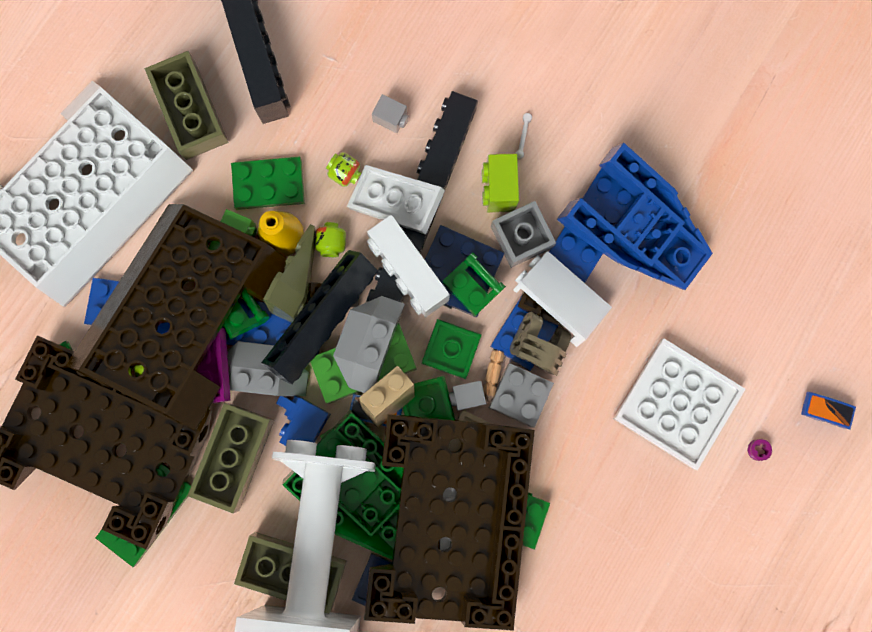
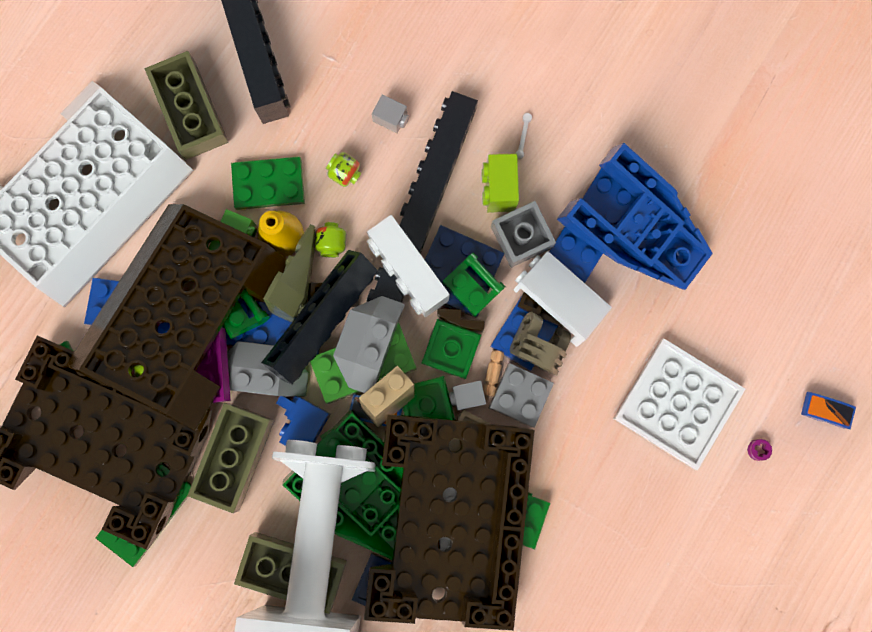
(387, 194): white plate -> none
(454, 317): none -> dark brown slope

